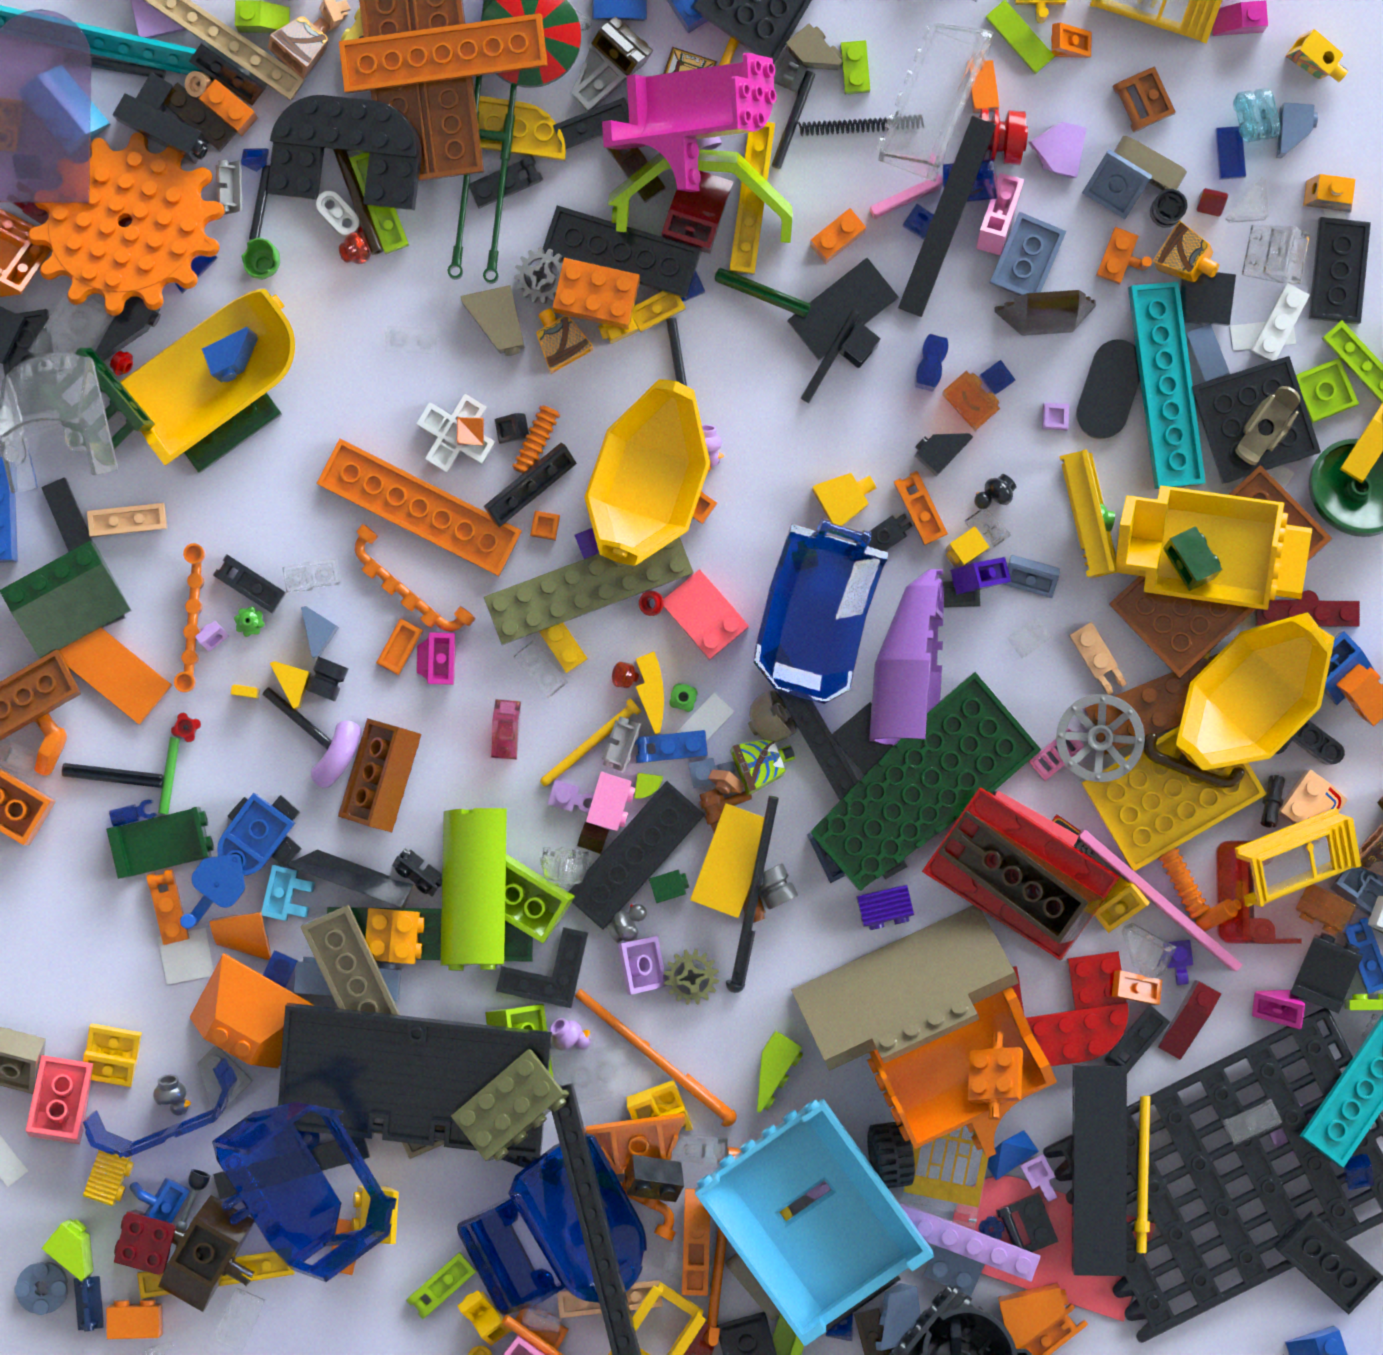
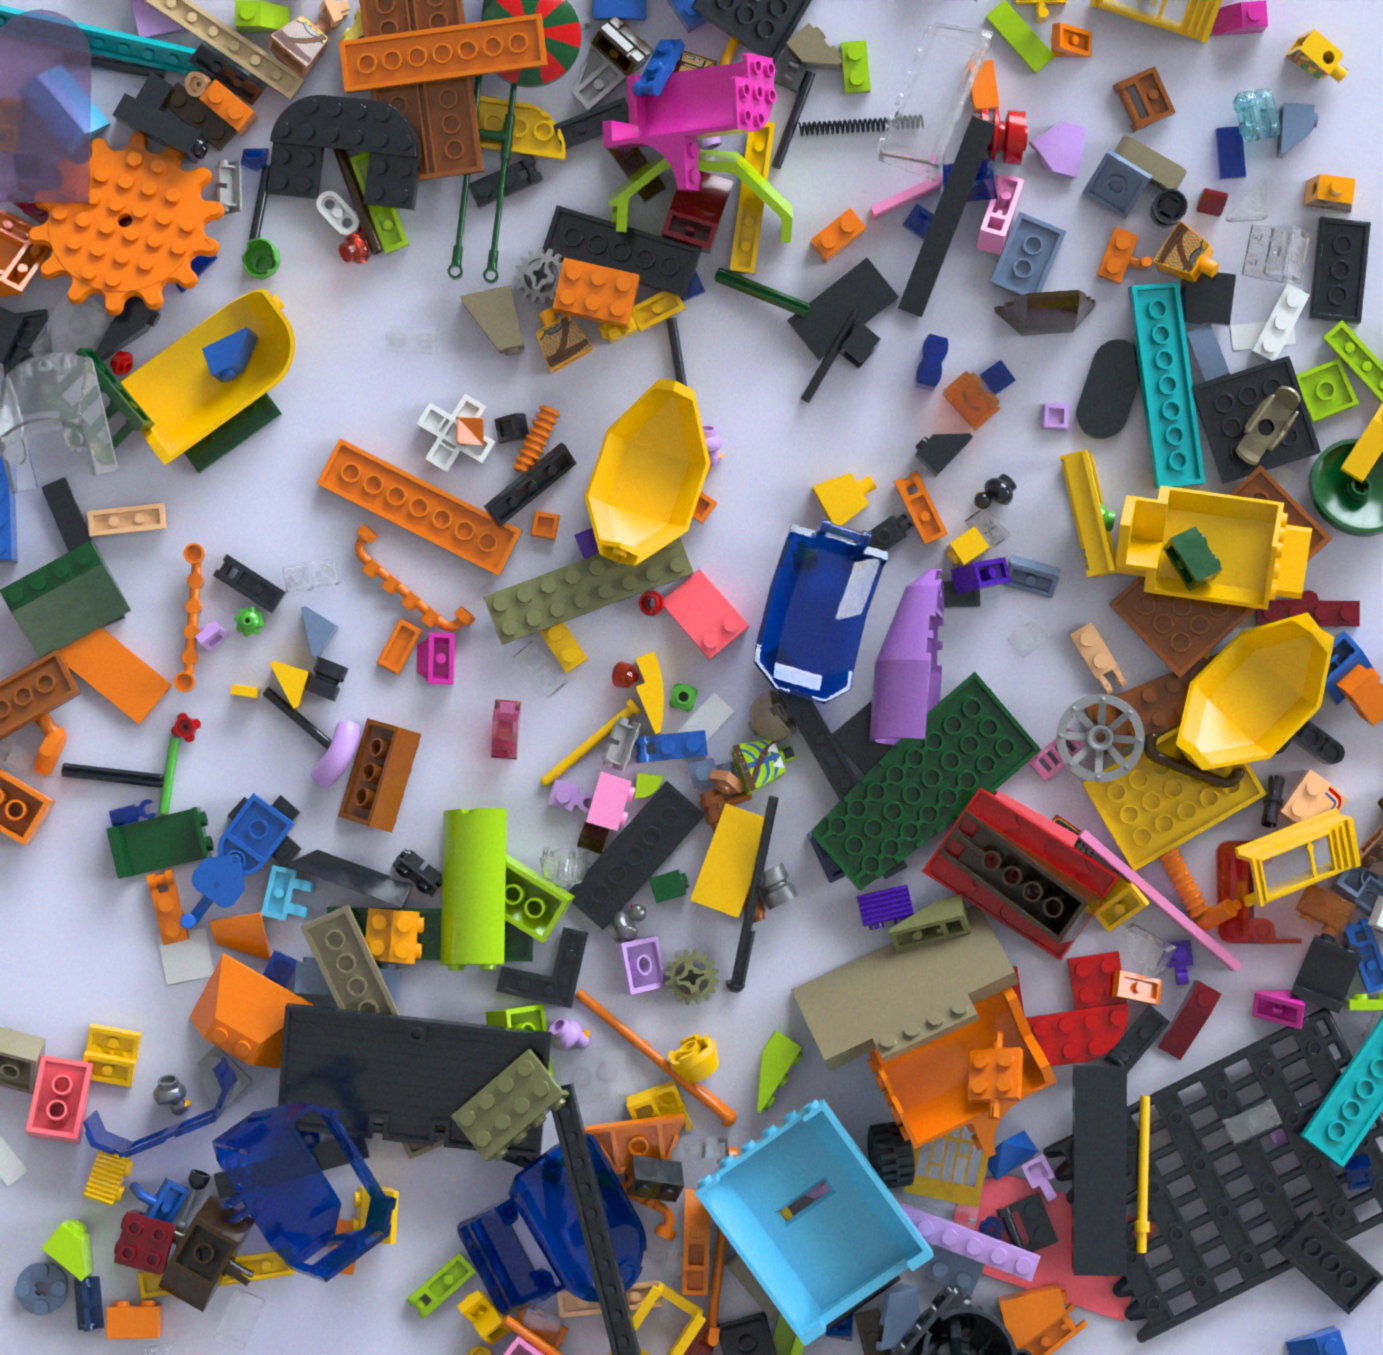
(659, 68): none -> blue plate
(695, 1058): none -> yellow cone
(935, 922): none -> olive slope

